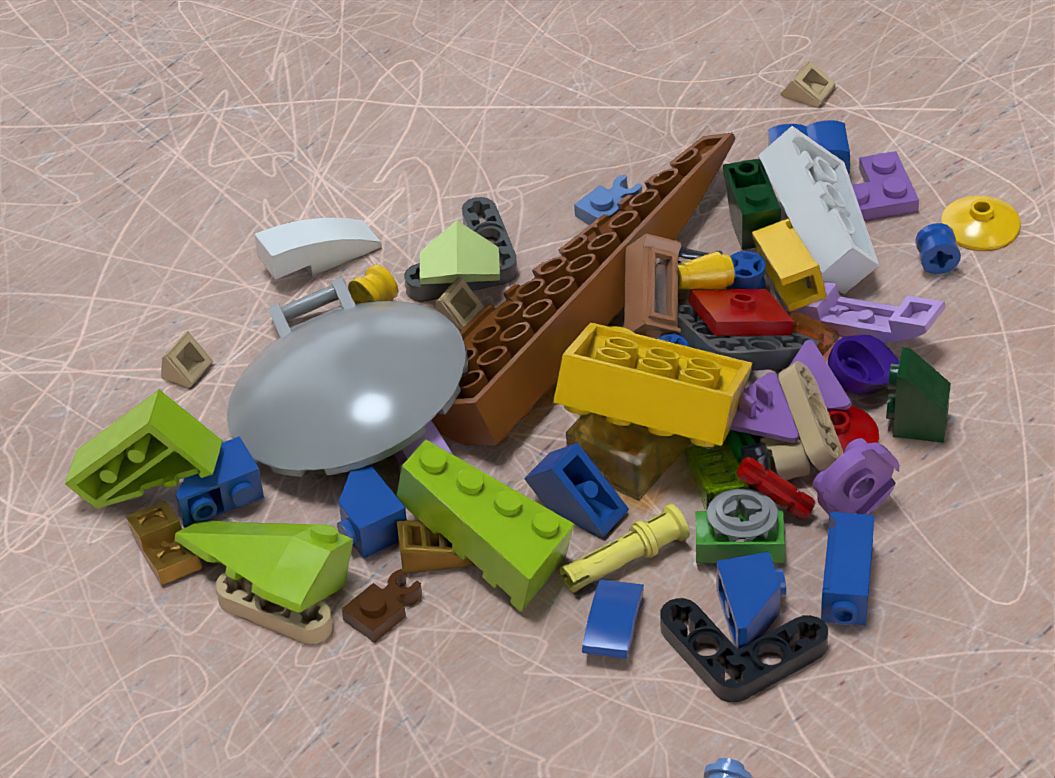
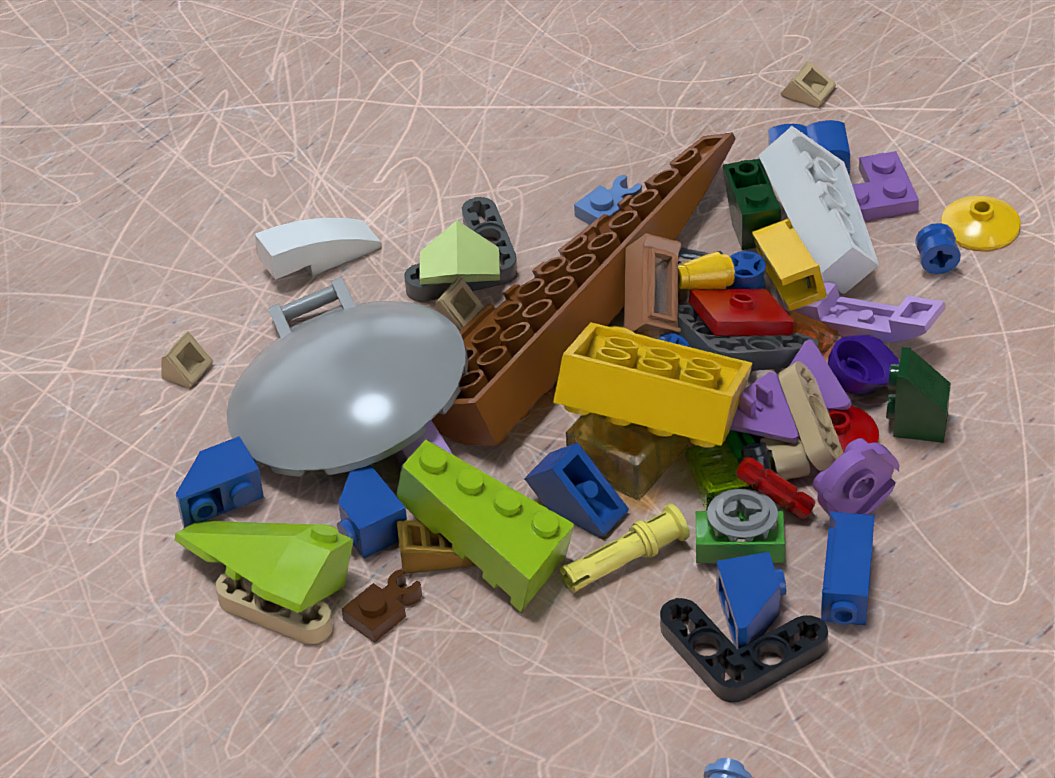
(142, 450): lime wedge -> none
(155, 535): pearl gold slope -> none
(375, 286): yellow wheel -> none
(612, 618): blue slope -> none

